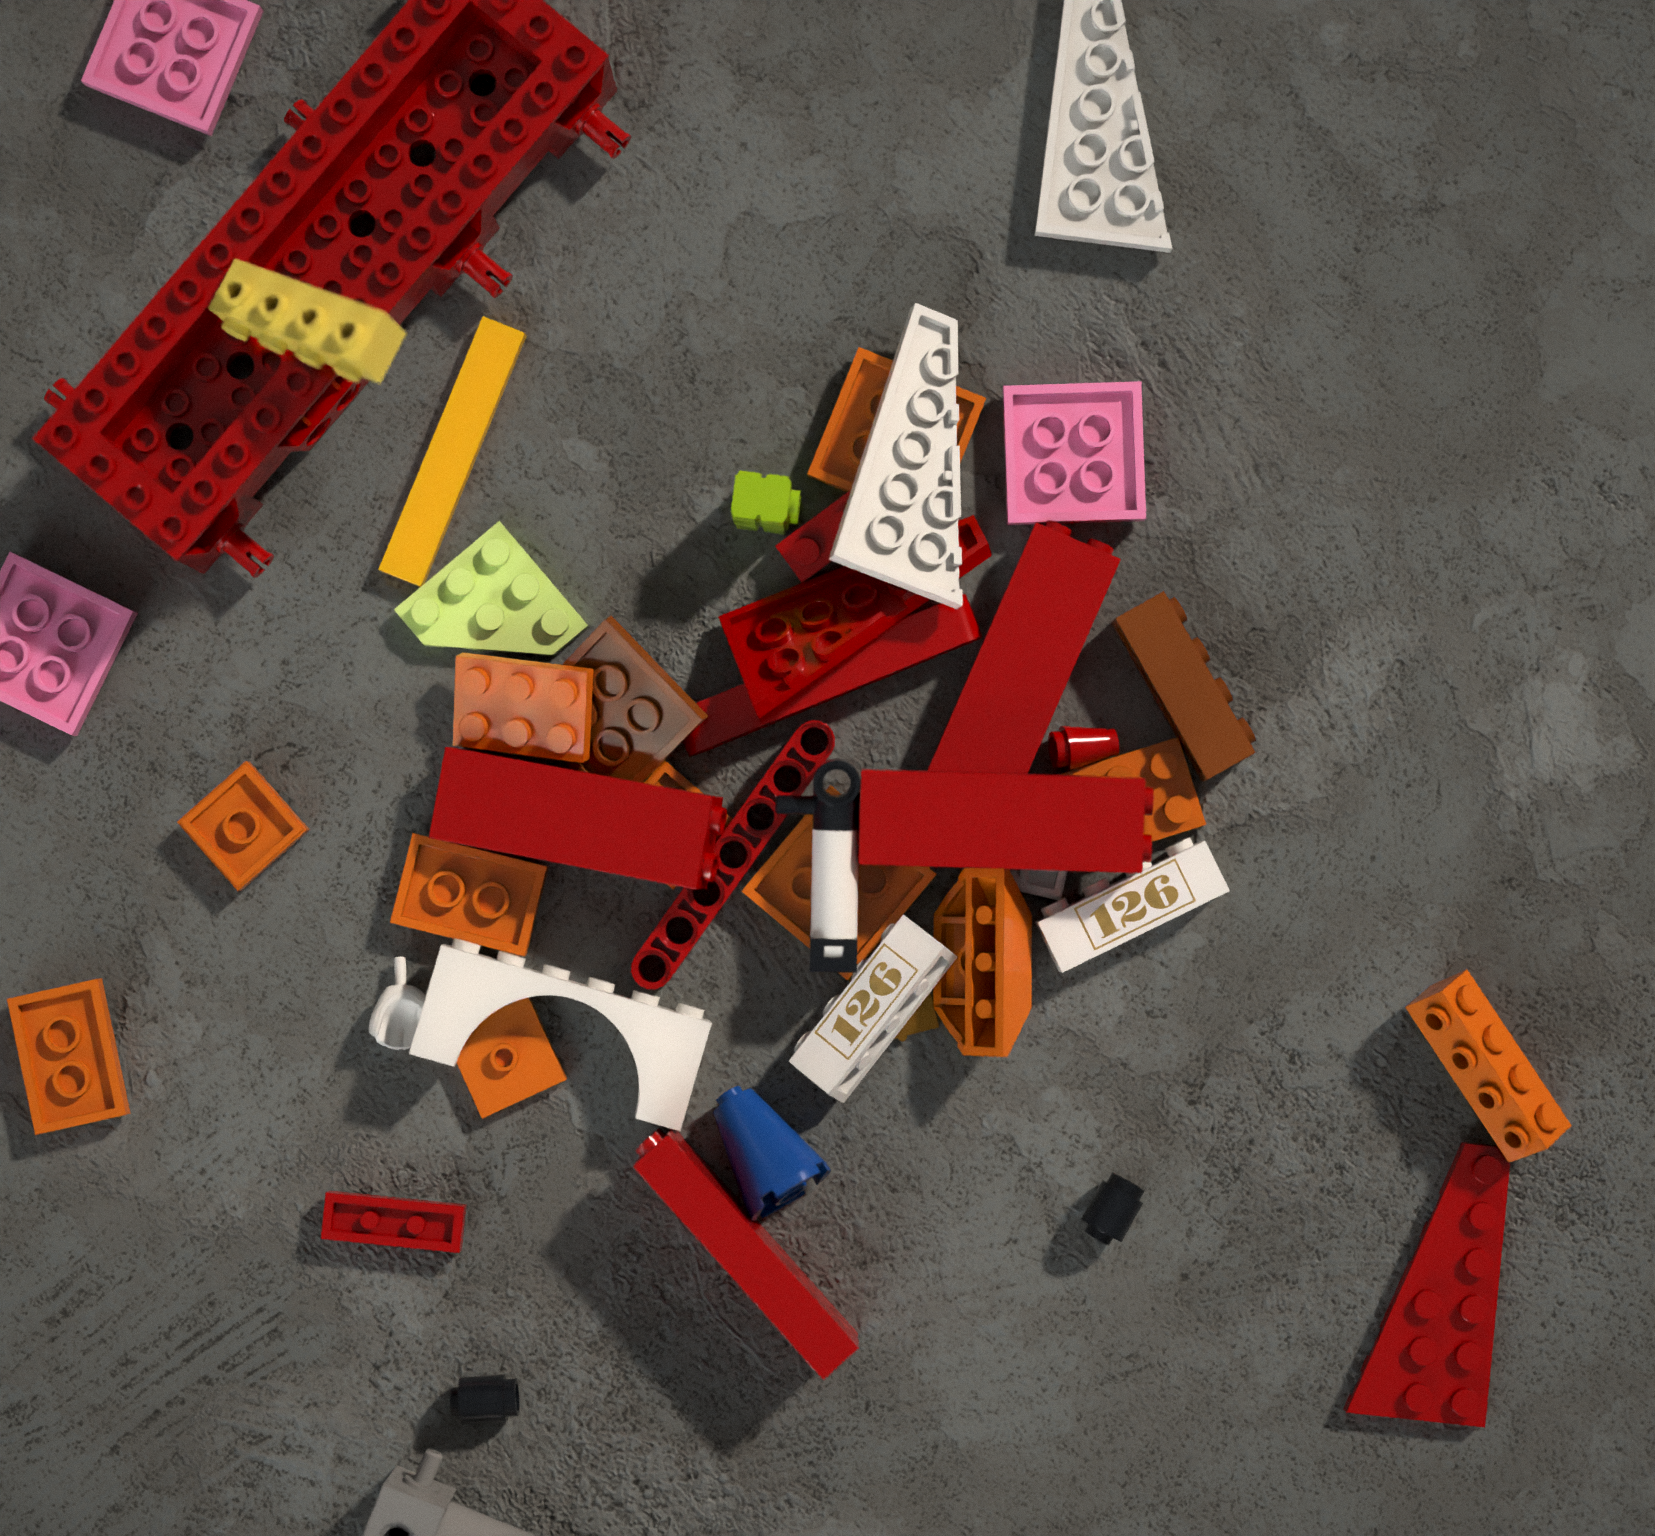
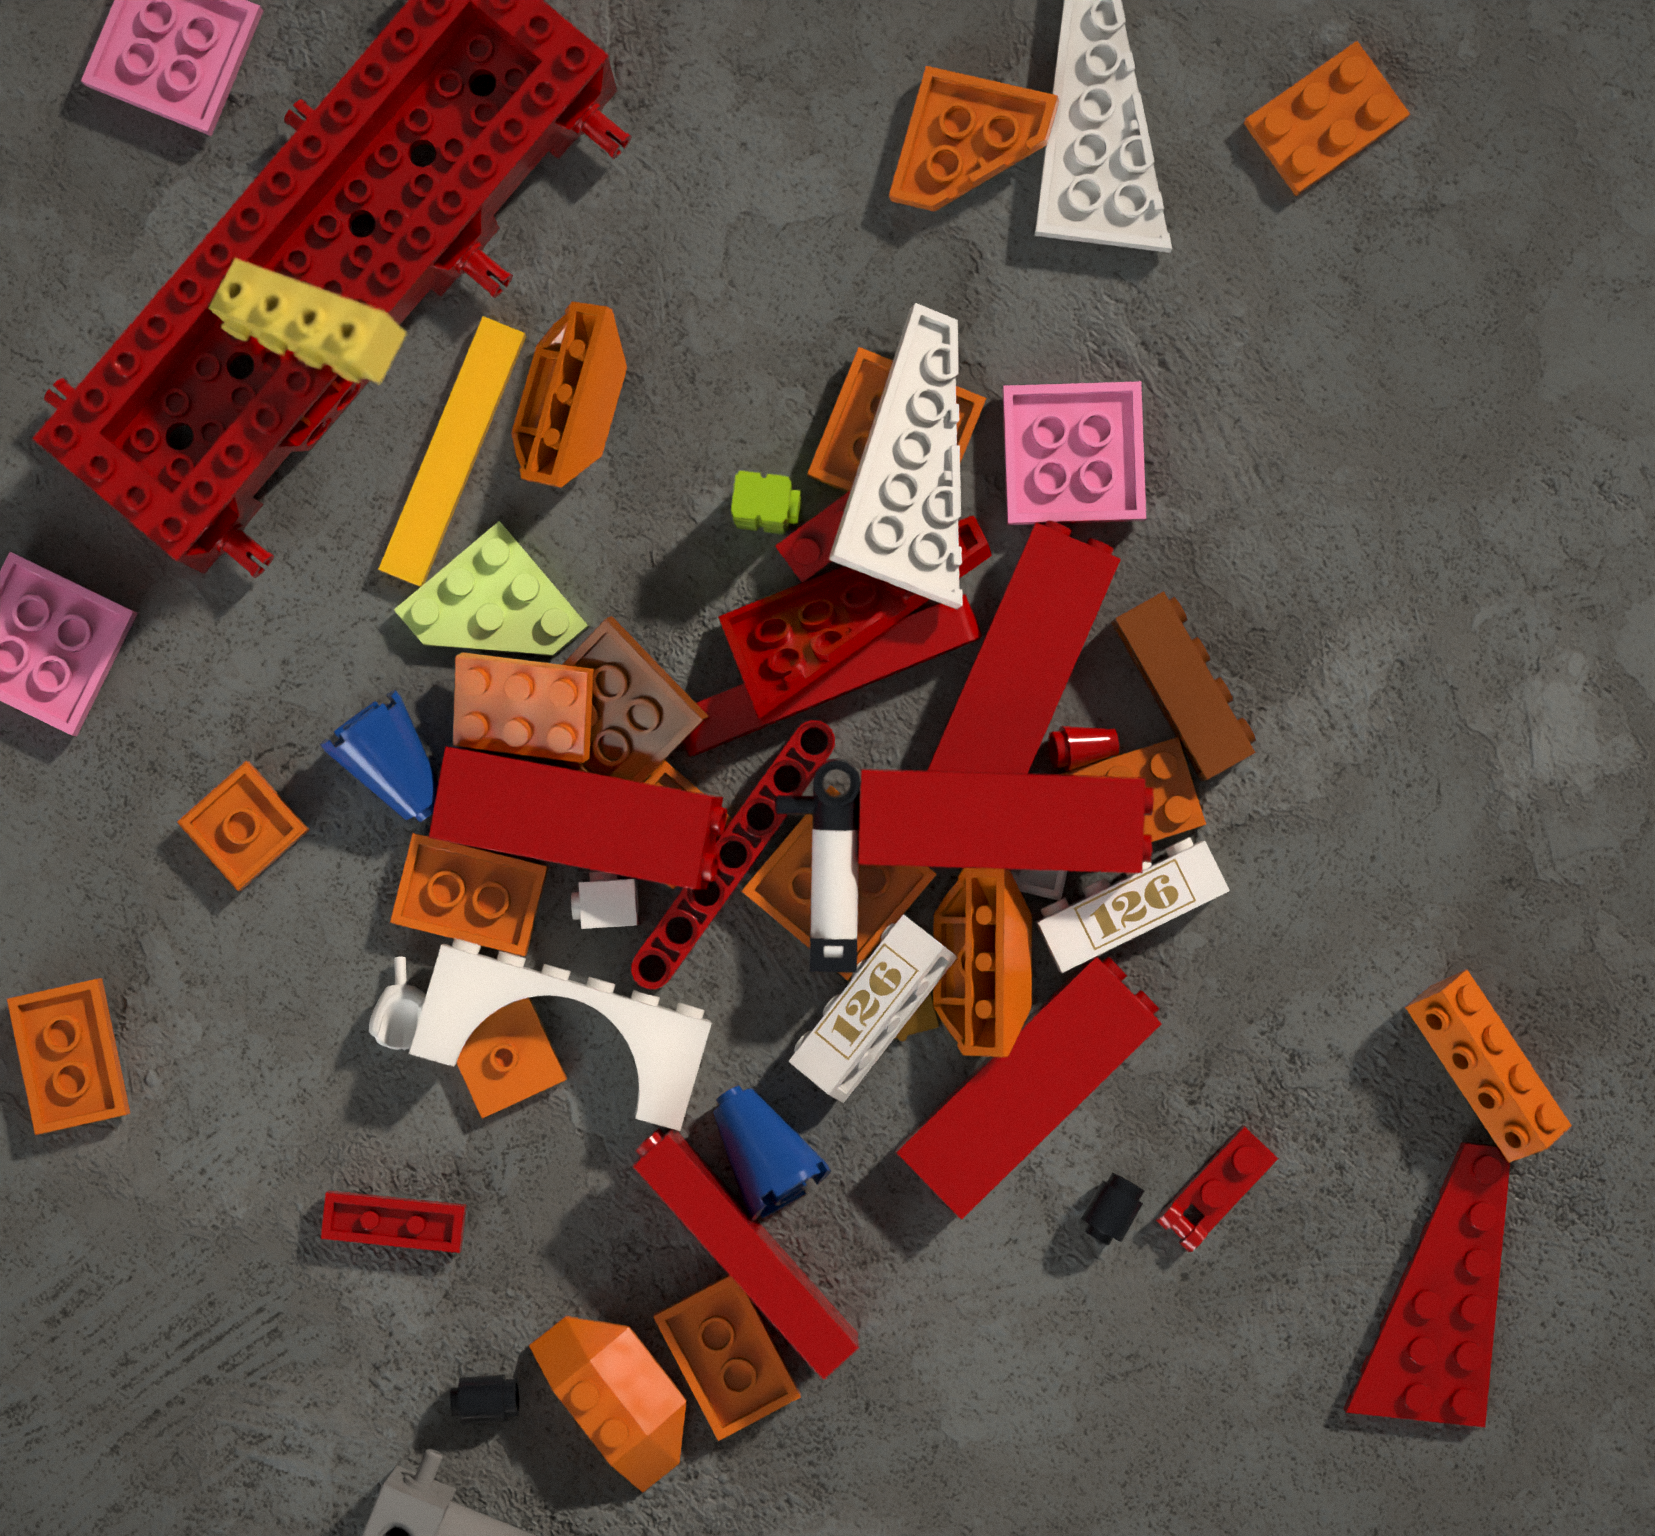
(387, 757): none -> blue cone
(569, 396): none -> orange wedge
(606, 902): none -> white brick
(615, 1395): none -> orange wedge
(727, 1356): none -> orange plate
(965, 135): none -> orange plate
(1023, 1097): none -> red brick
(1217, 1187): none -> red plate
(1326, 118): none -> orange plate

